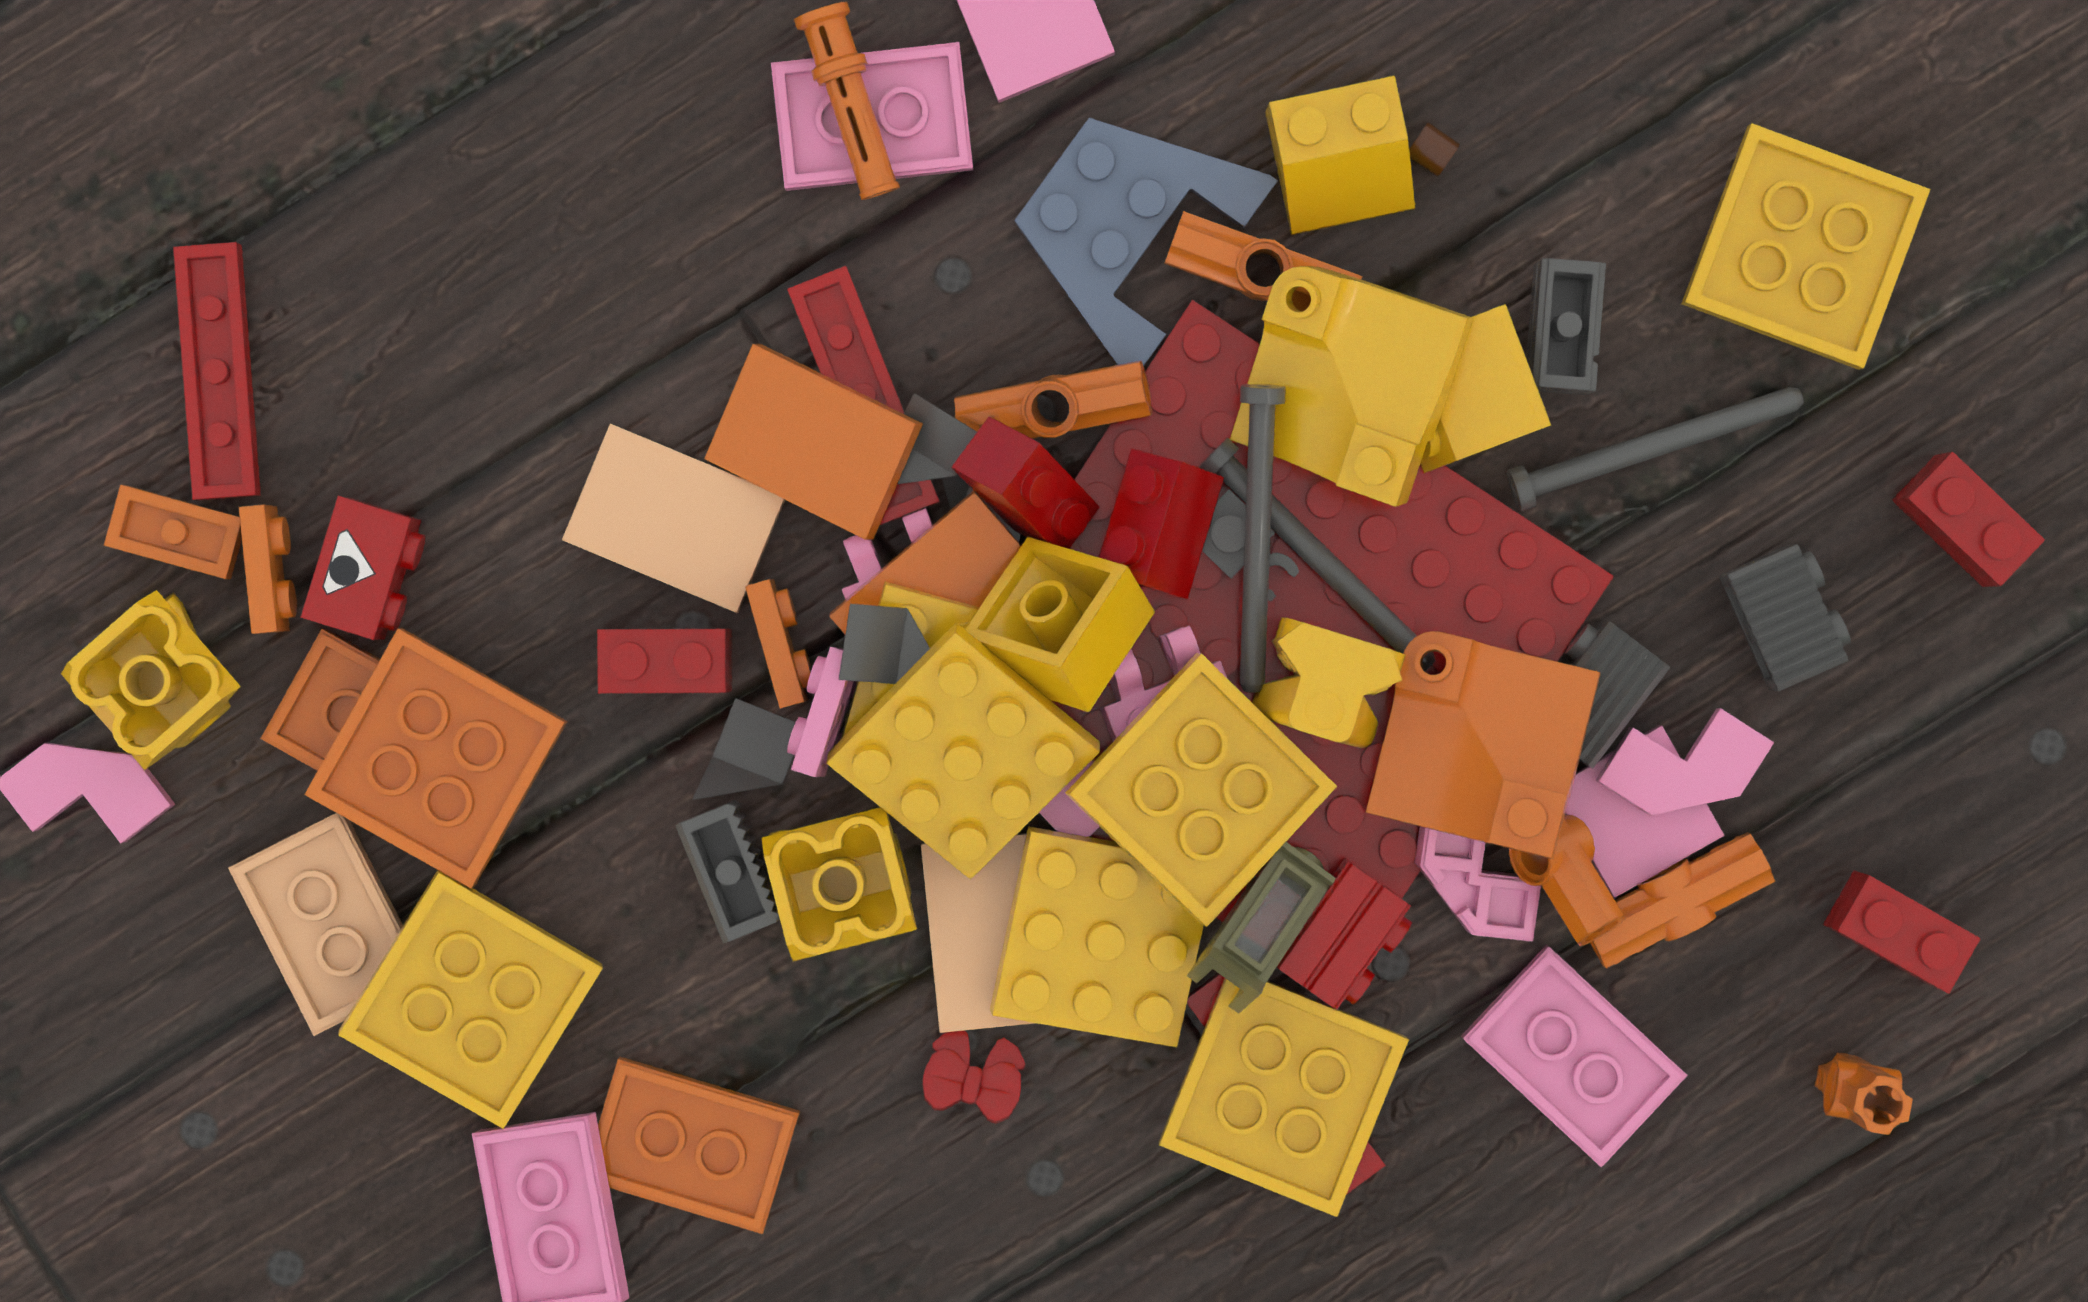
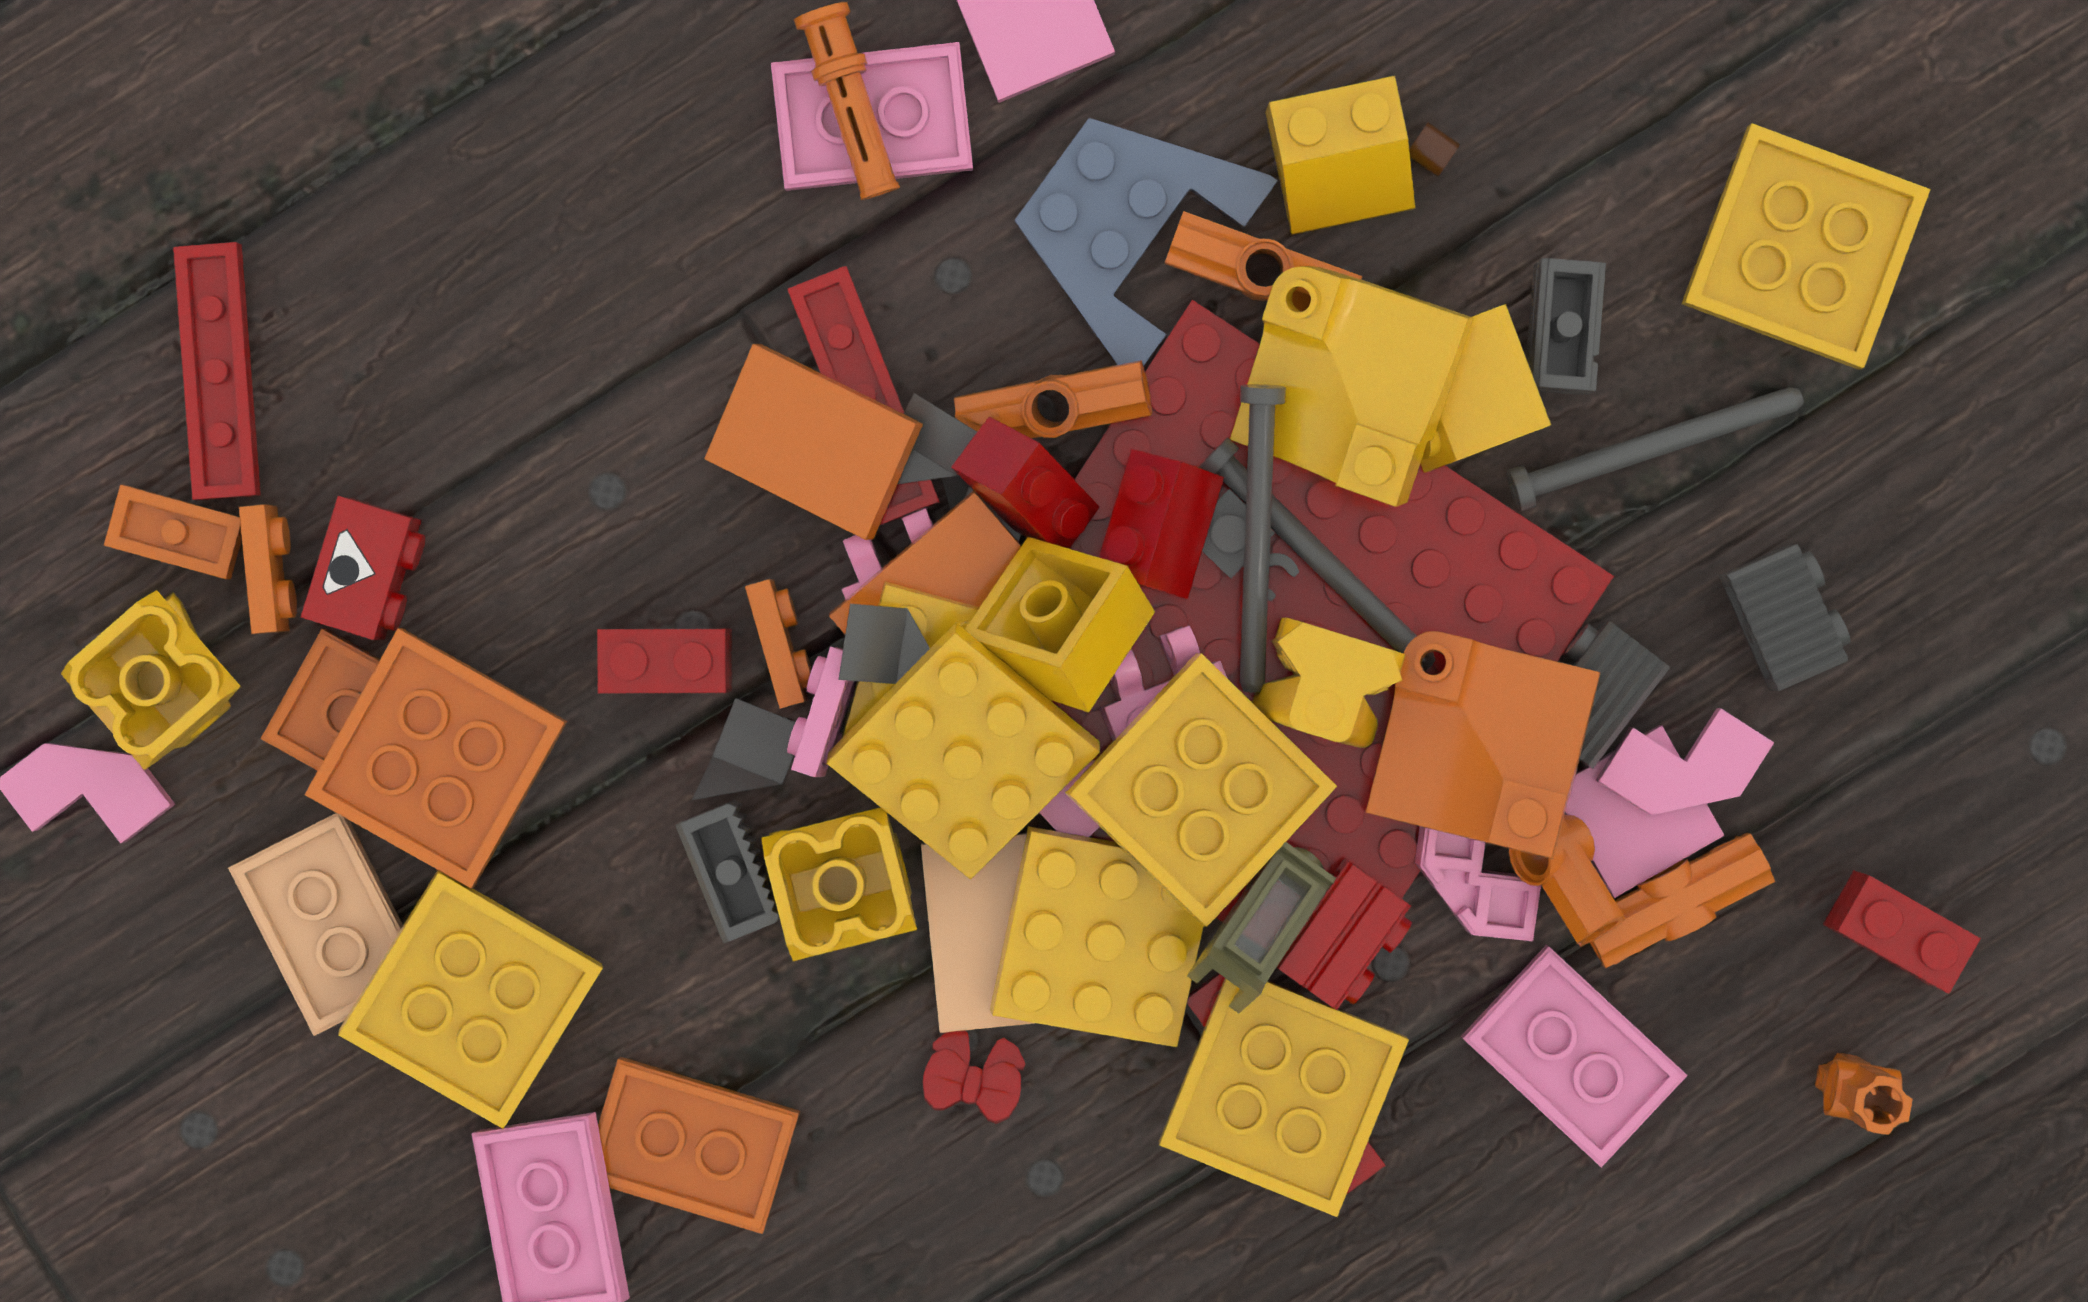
(673, 518): light nougat tile -> none
(1968, 520): red brick -> none

